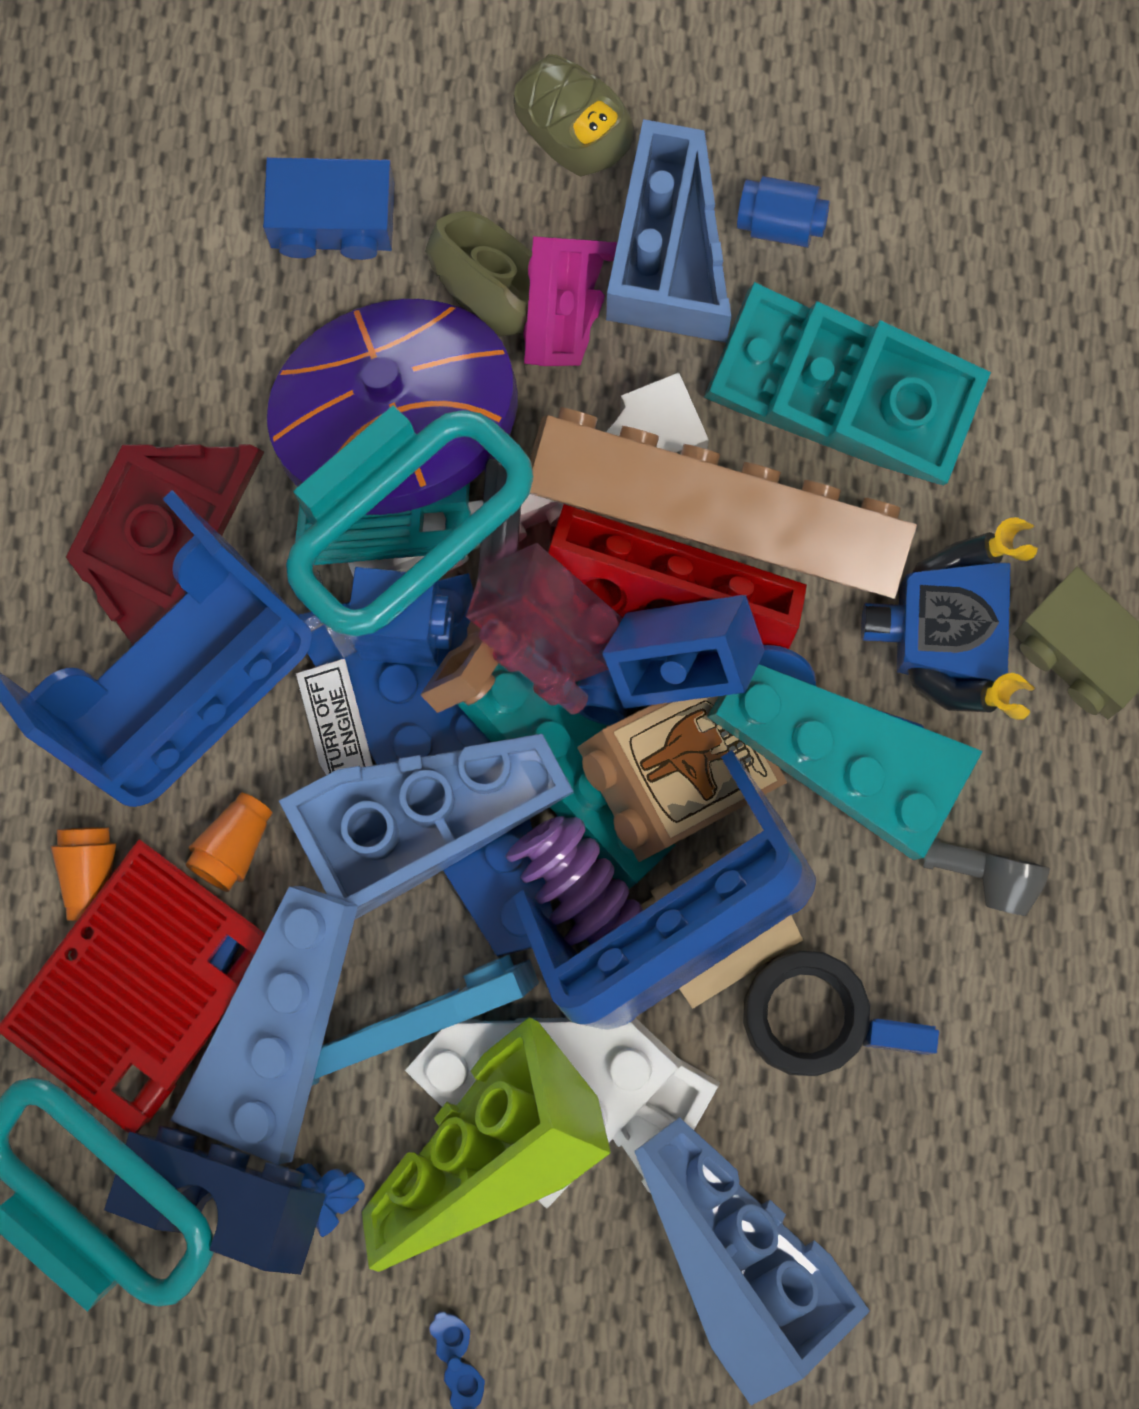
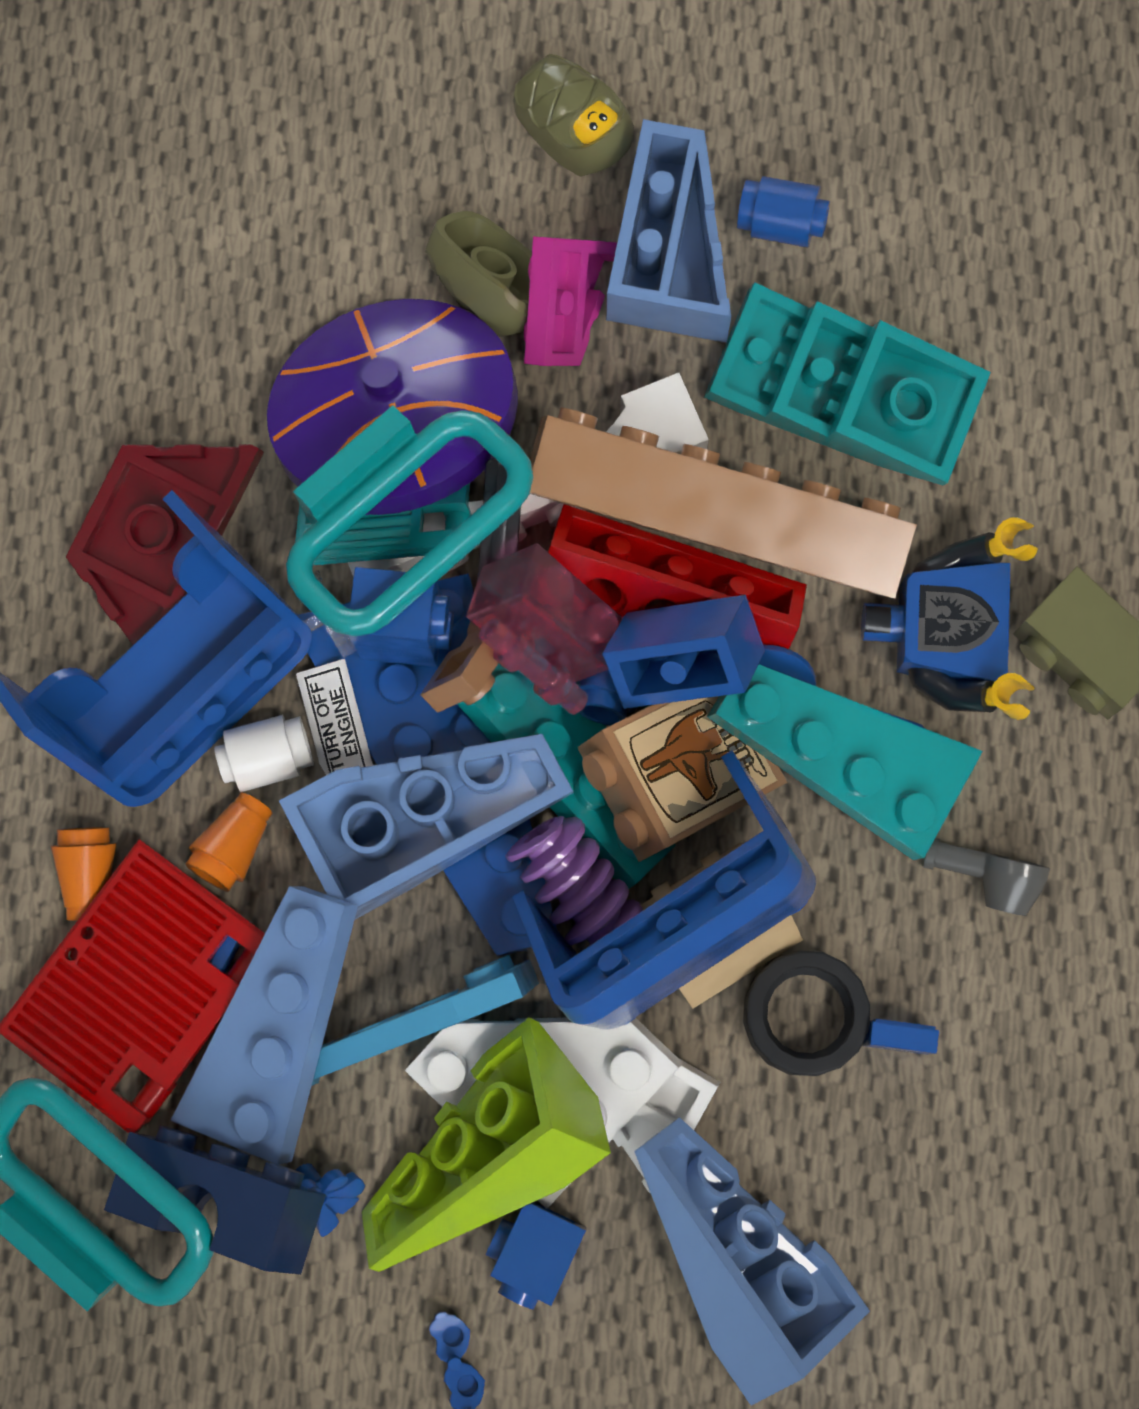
(264, 752): none -> white brick
(329, 206): blue brick -> none
(534, 1254): none -> blue brick

